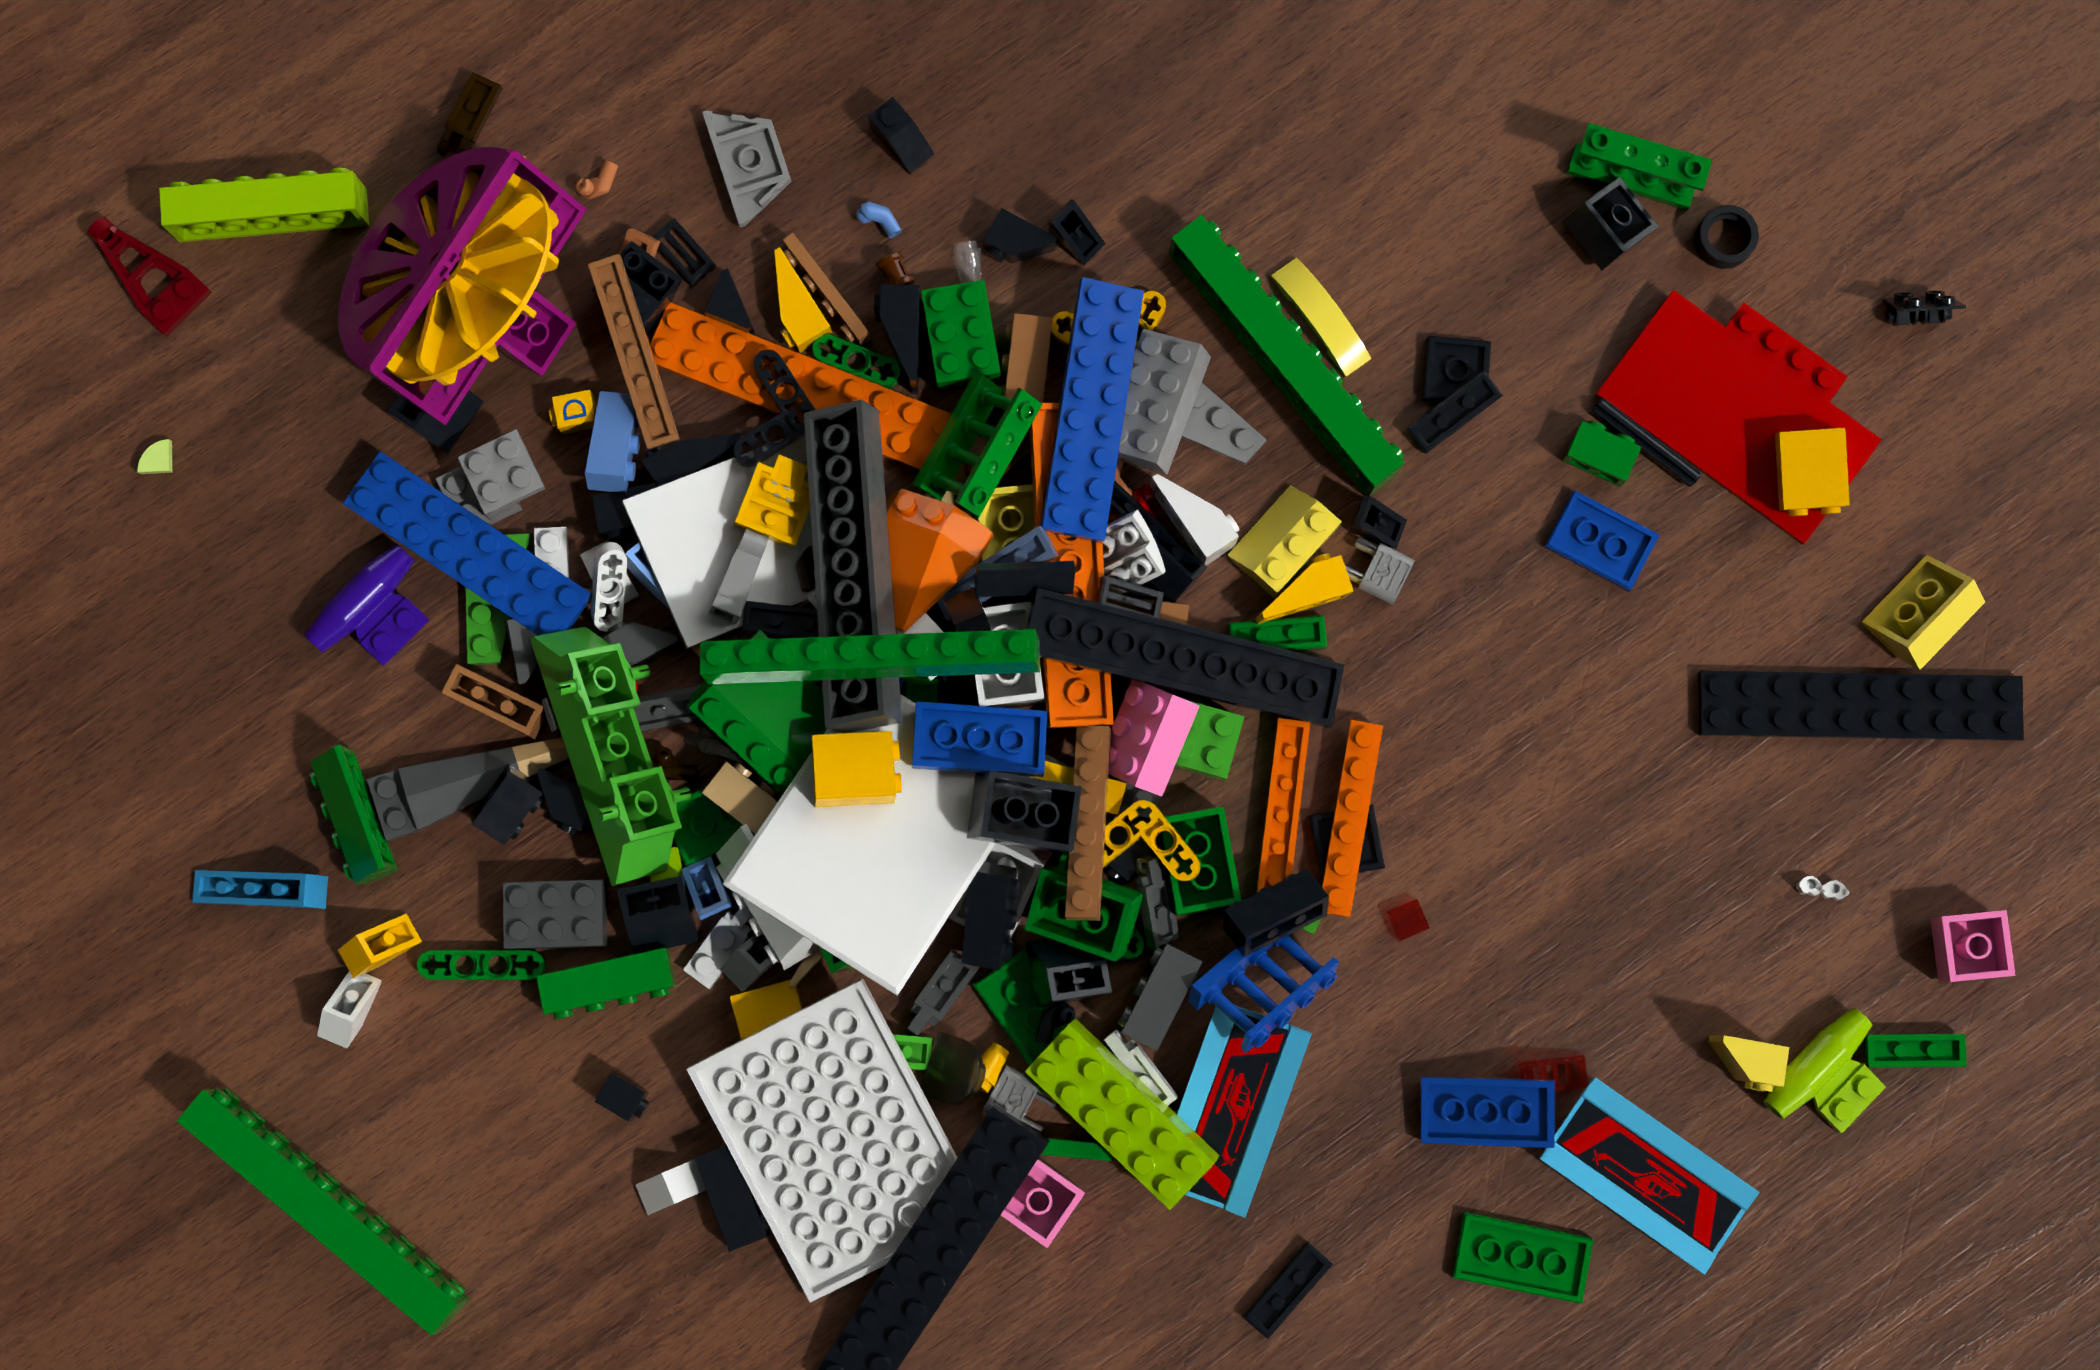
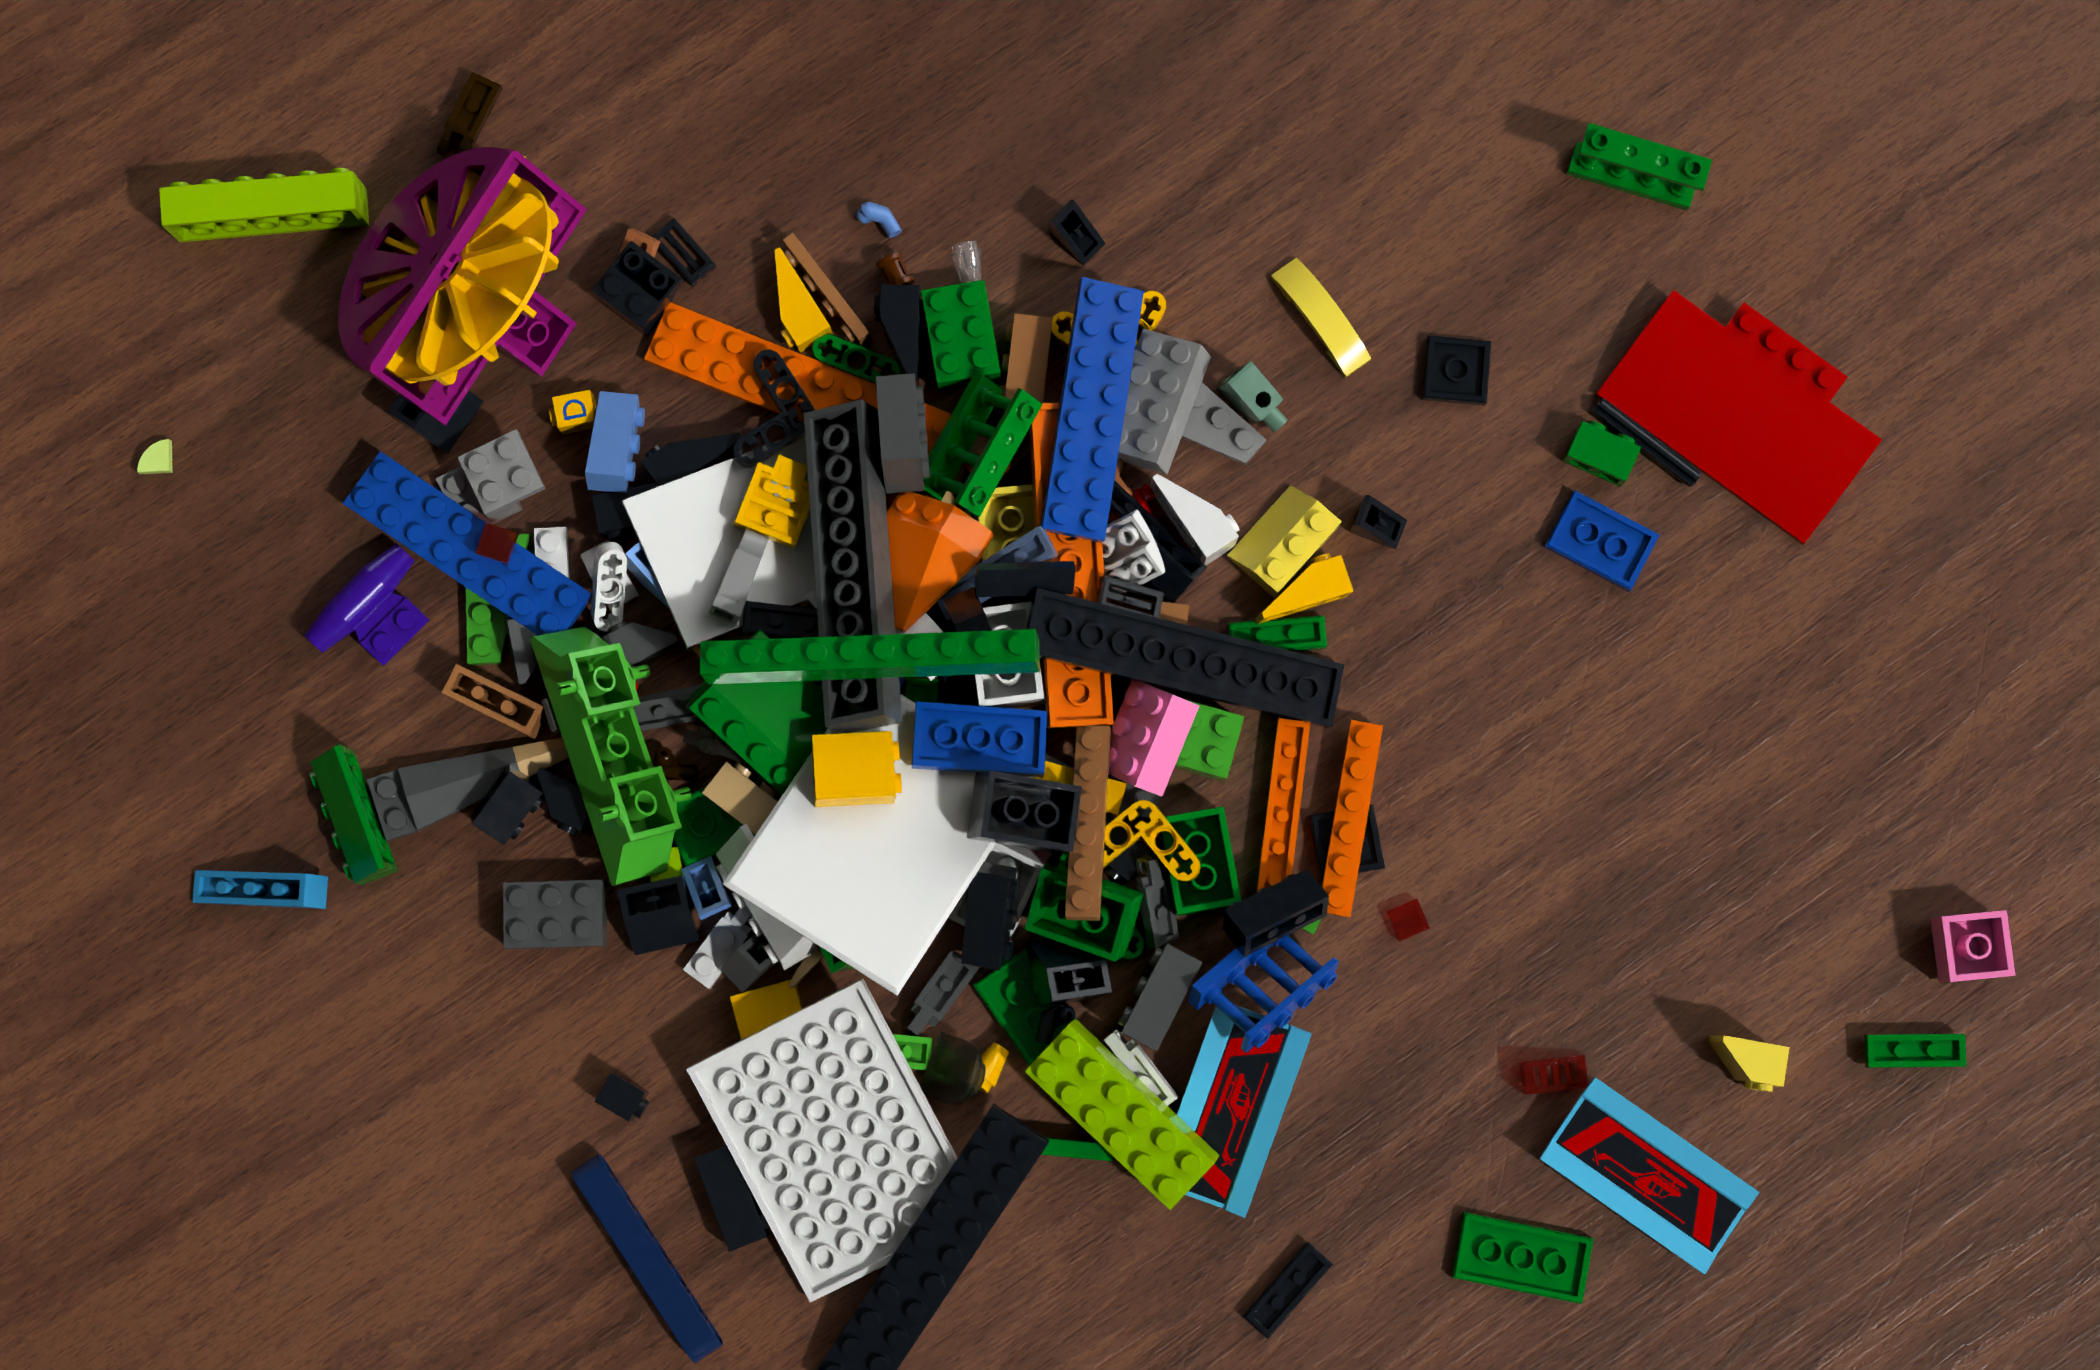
(171, 305): dark red plate -> none
(324, 1209): green brick -> none
(348, 1009): white slope -> none
(379, 945): yellow slope -> none
(481, 964): green beam -> none
(497, 543): none -> clear red tile
(599, 185): nougat arm -> none
(605, 982): green brick -> none
(633, 351): medium nougat plate -> none
(647, 1258): none -> dark blue beam
(670, 1187): white slope -> none
(727, 305): black slope -> none
(749, 161): light grey wing -> none
(805, 570): dark brown arm -> none
(900, 135): black slope -> none
(902, 433): none -> dark grey brick
(1014, 1095): light grey piece -> none
(1016, 239): black slope -> none
(1043, 1203): bright pink brick -> none
(1243, 388): none -> sand green torso
(1285, 355): green brick -> none
(1385, 572): light grey piece -> none
(1454, 411): black tile -> none
(1488, 1111): blue plate -> none
(1610, 223): black slope -> none
(1741, 218): black tyre -> none
(1812, 471): yellow brick -> none
(1813, 887): white piece -> none
(1829, 1076): lime plate -> none
(1861, 705): black plate -> none
(1924, 611): light yellow slope -> none
(1931, 308): black hinge -> none

